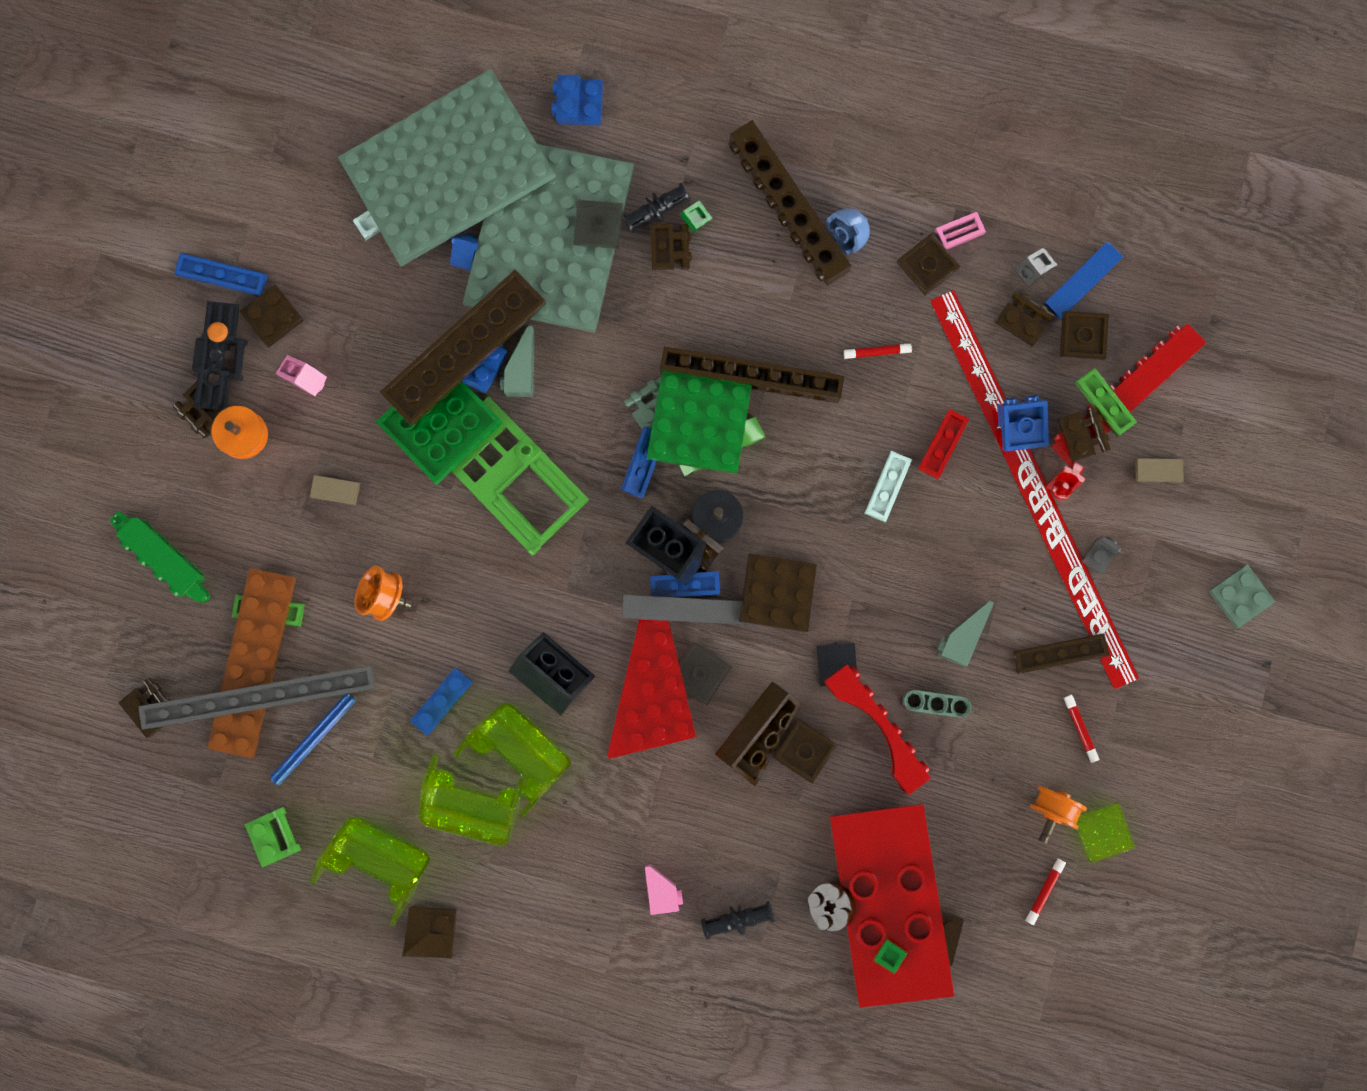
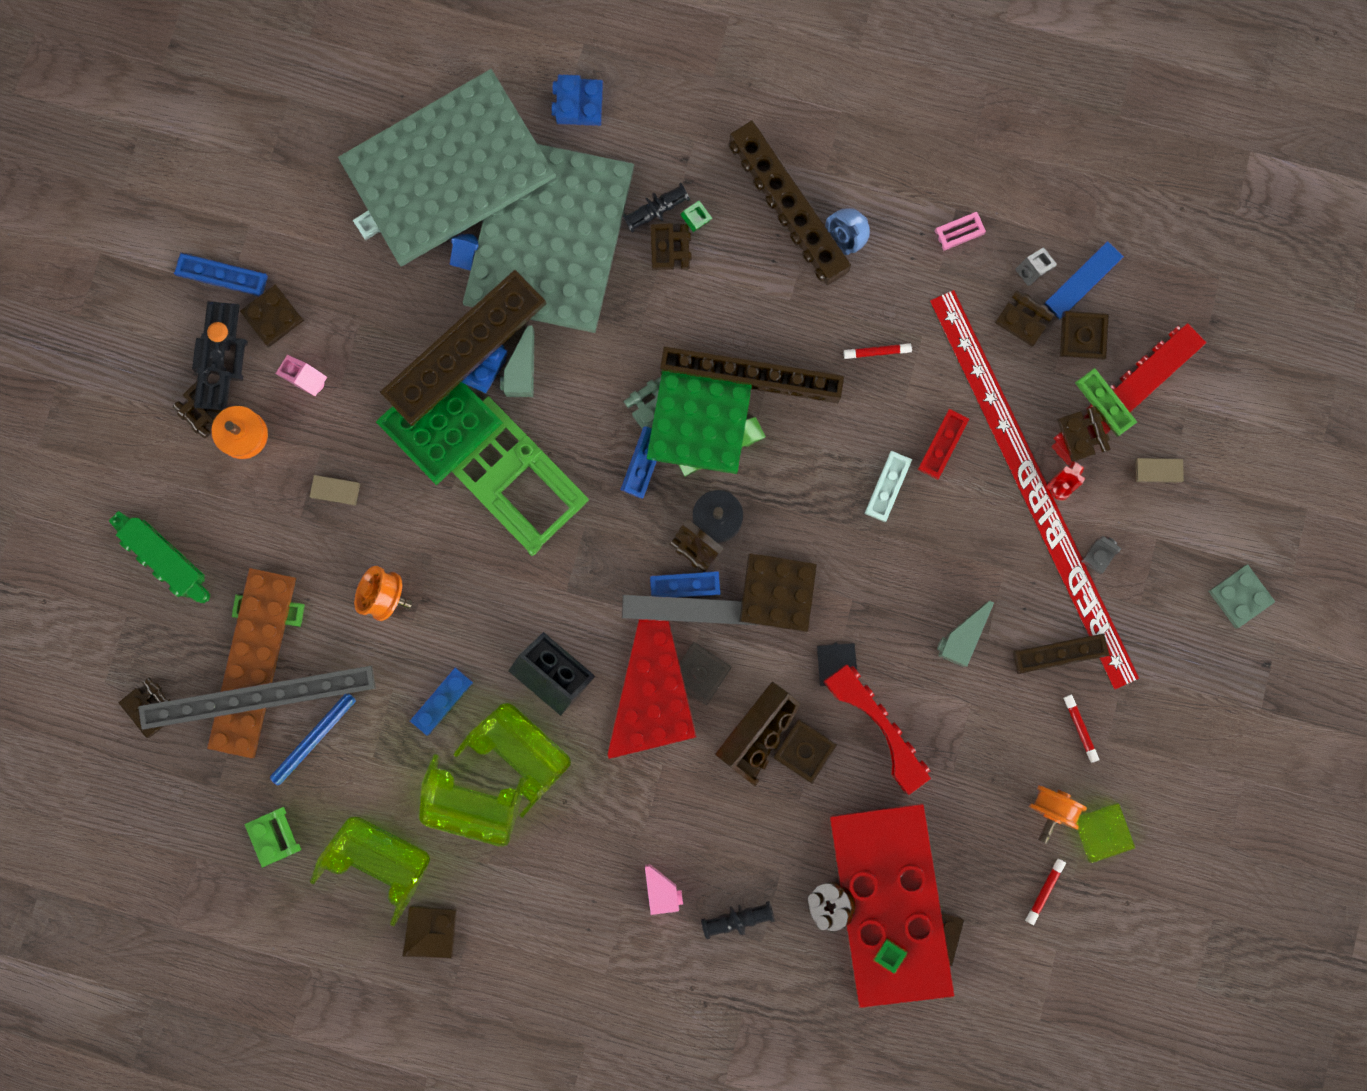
(598, 224): clear smoke plate -> none
(668, 545): black slope -> none
(928, 264): dark brown plate -> none
(947, 702): sand green beam -> none
(1023, 423): blue plate -> none

